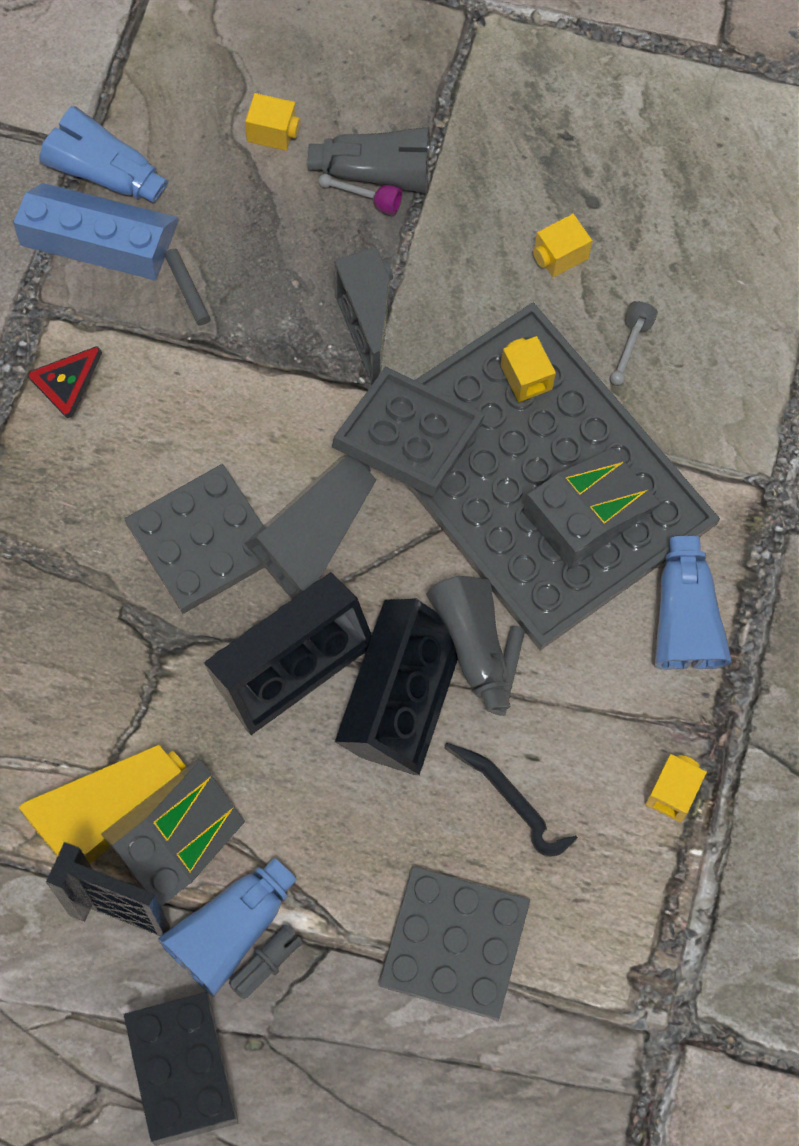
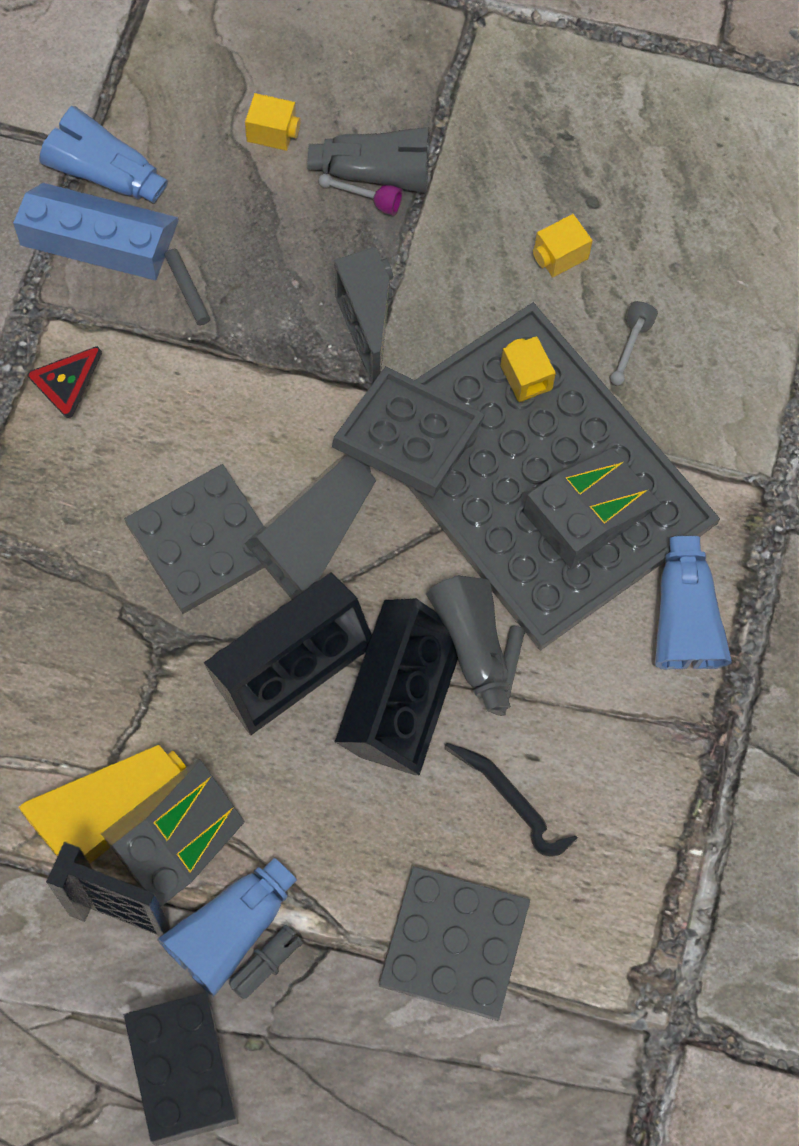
(676, 787): yellow brick -> none

